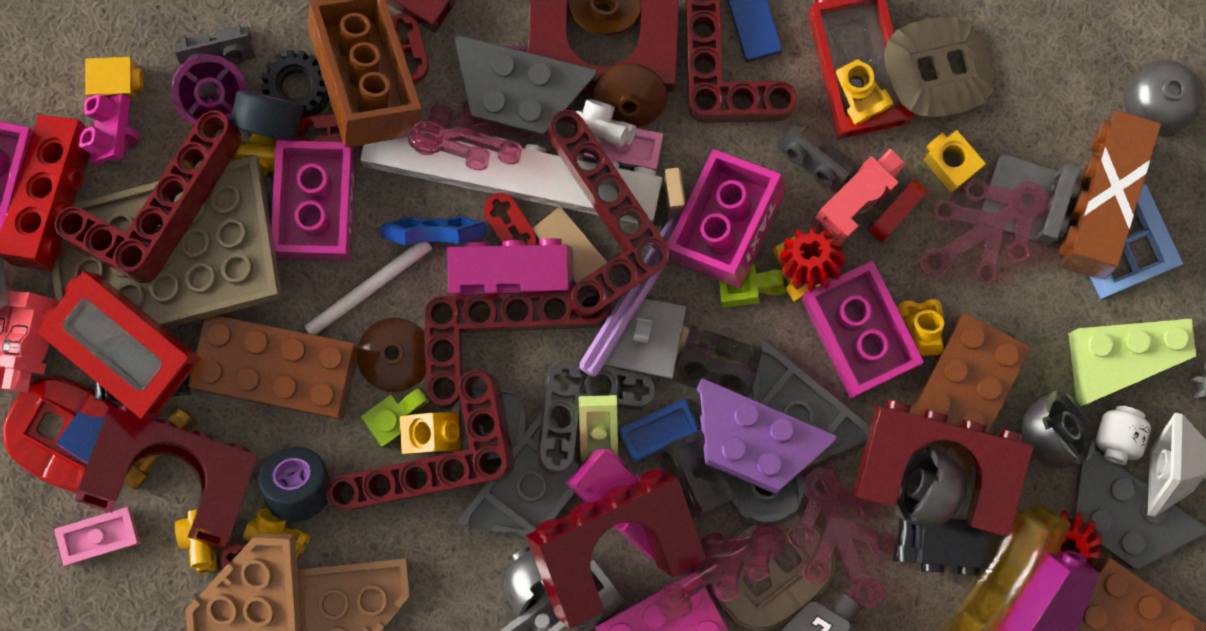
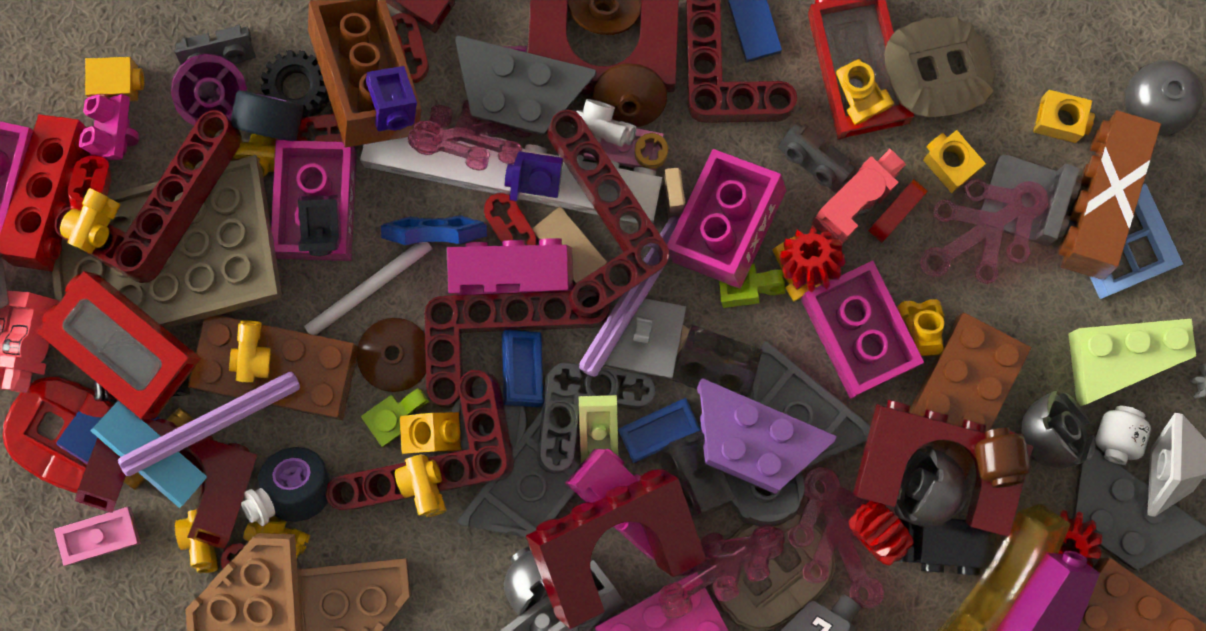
(82, 180): none -> red beam
(88, 227): none -> yellow plate
(126, 432): none -> medium azure tile
(208, 424): none -> lavender axle
(249, 359): none -> yellow plate
(258, 506): none -> white plate
(319, 224): none -> black bracket
(392, 98): none -> dark purple bracket
(421, 479): none -> yellow plate
(522, 368): none -> blue tile
(534, 175): none -> dark purple bracket
(661, 155): none -> pearl gold bush
(881, 532): none -> red gear
(1002, 458): none -> reddish brown head
(1049, 124): none -> yellow brick

